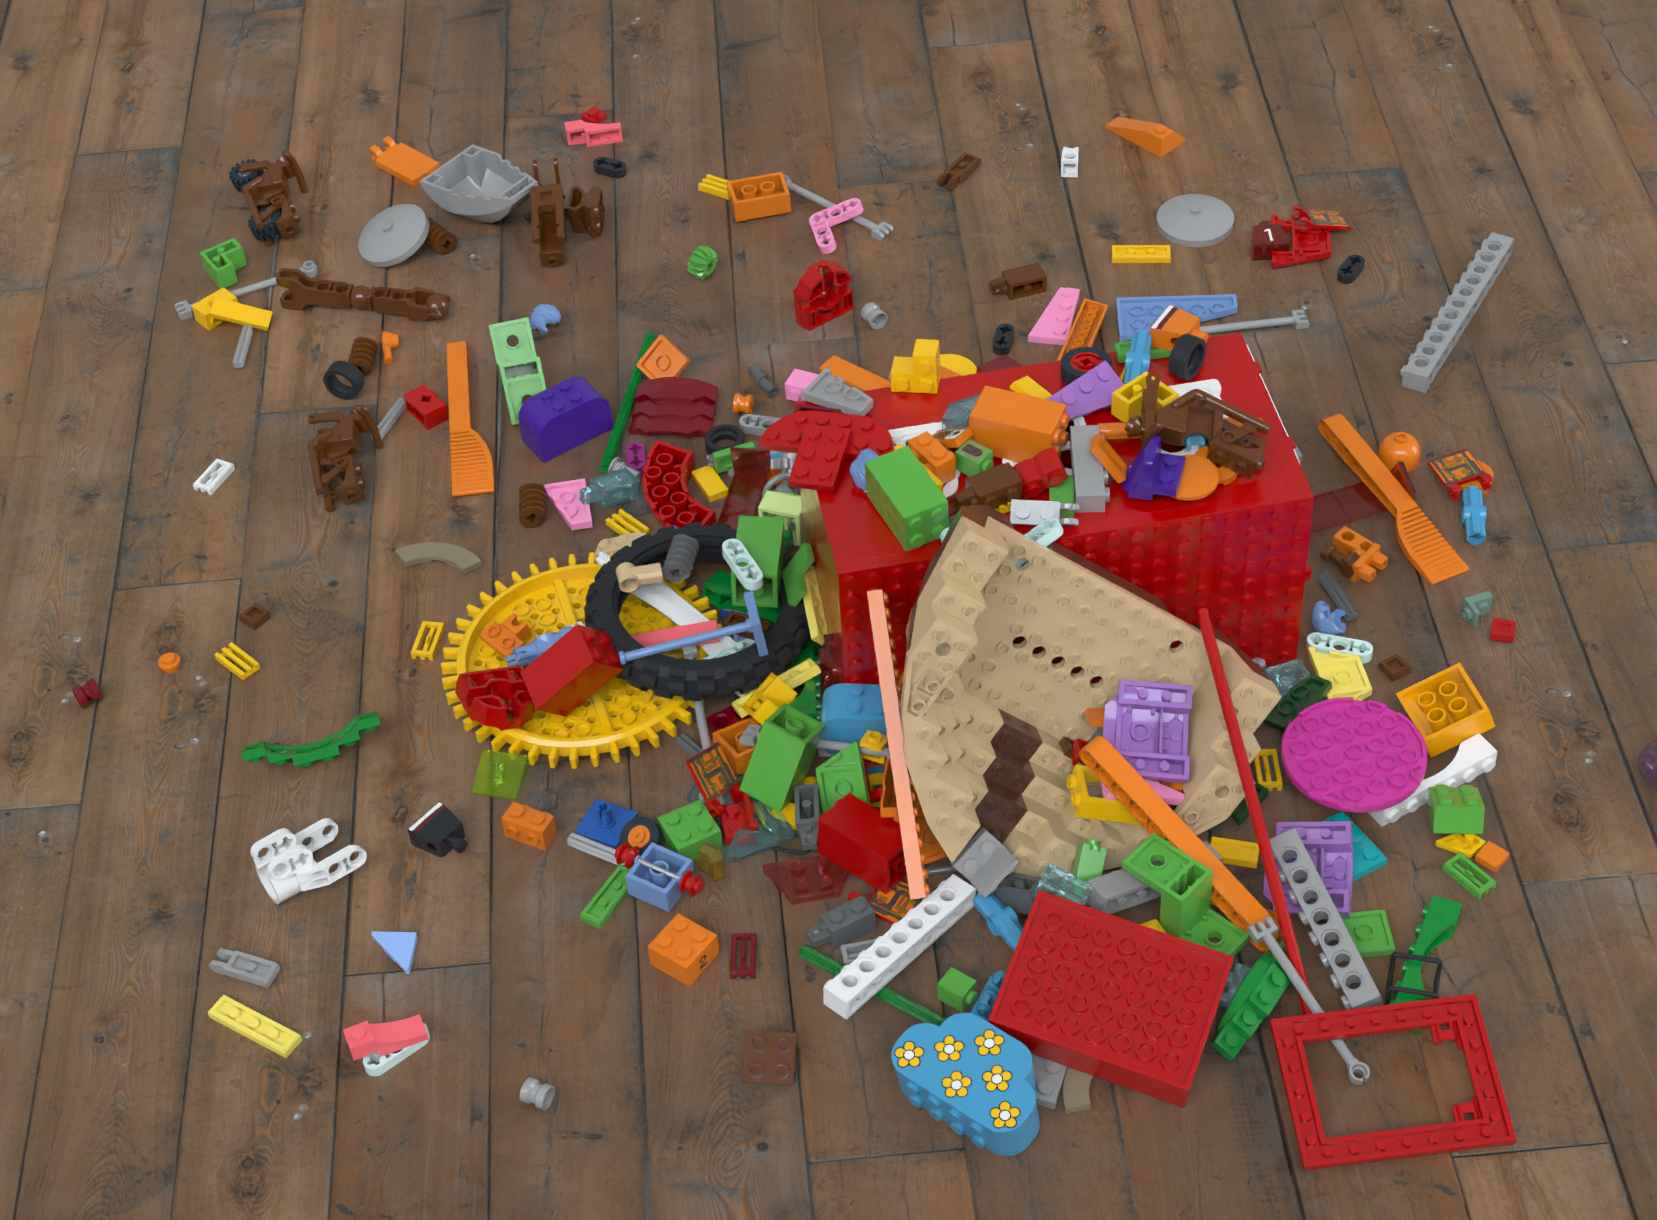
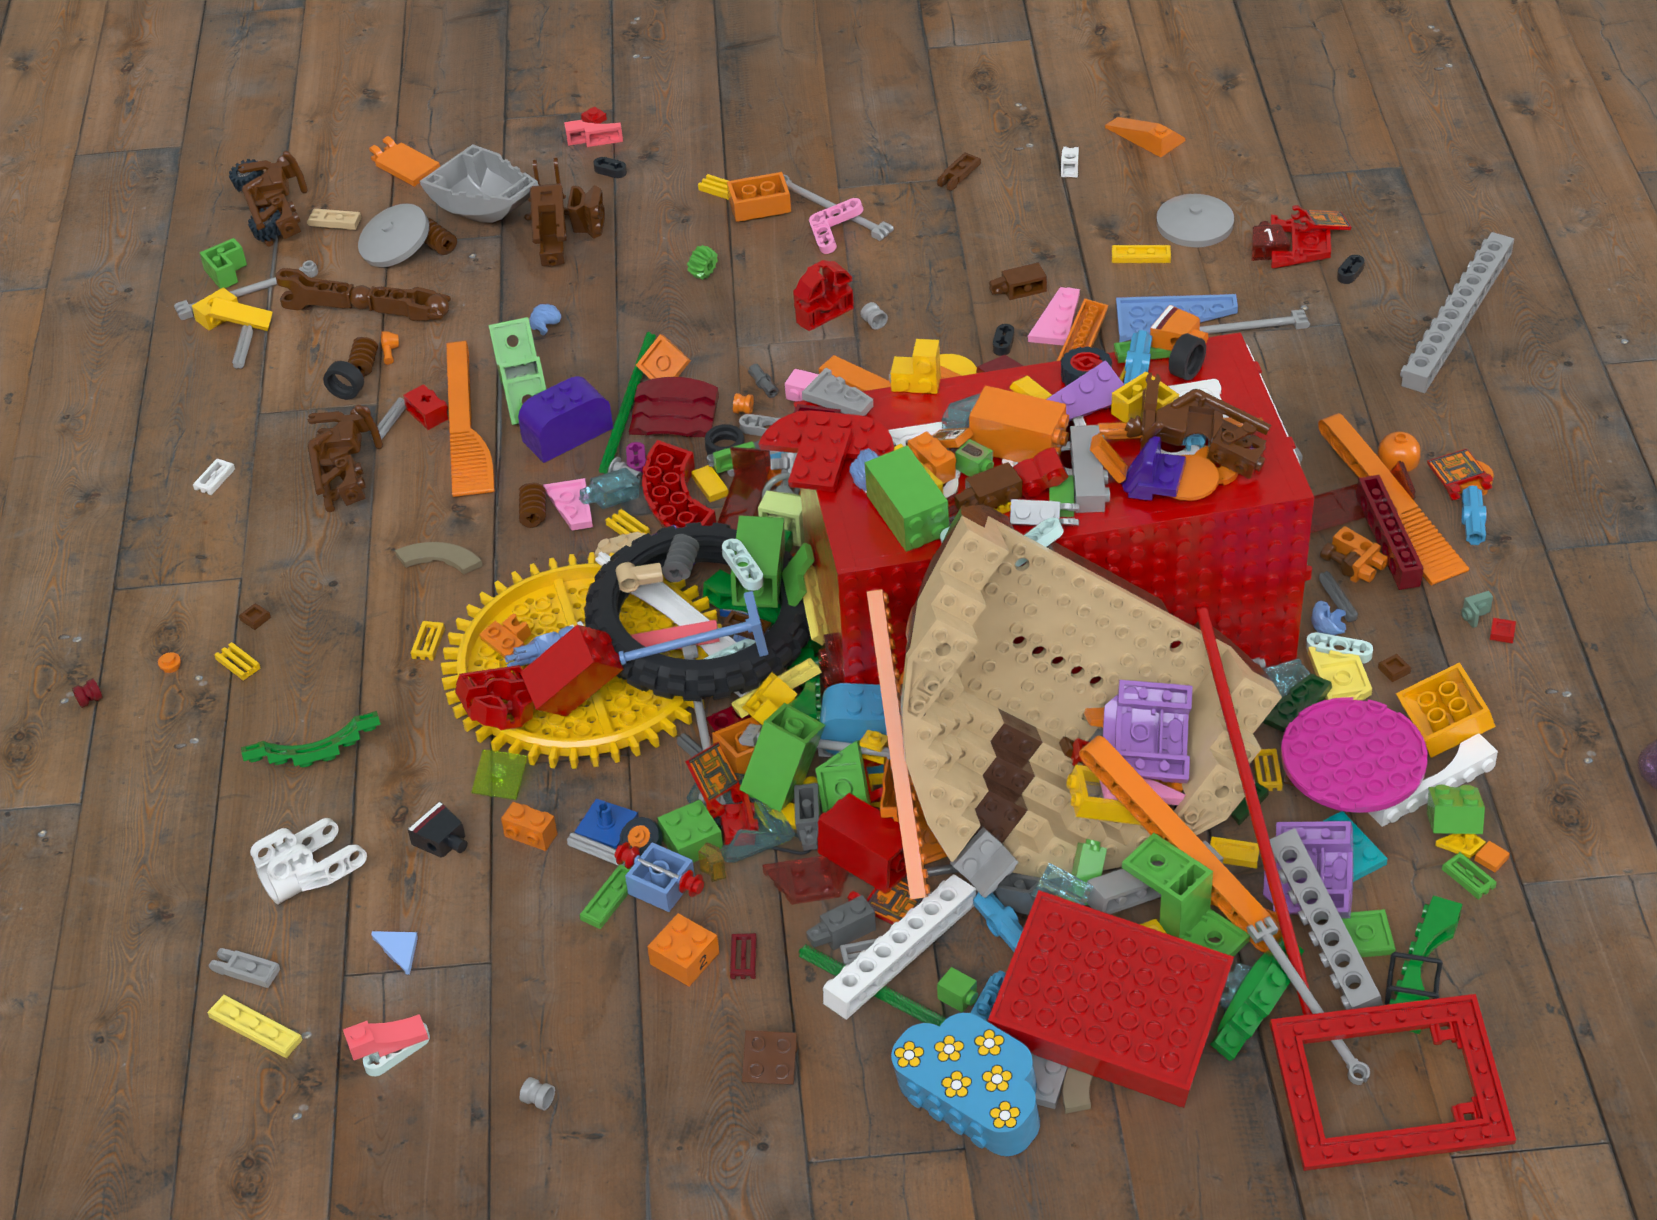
(334, 219): none -> tan hinge
(1389, 532): none -> dark red brick

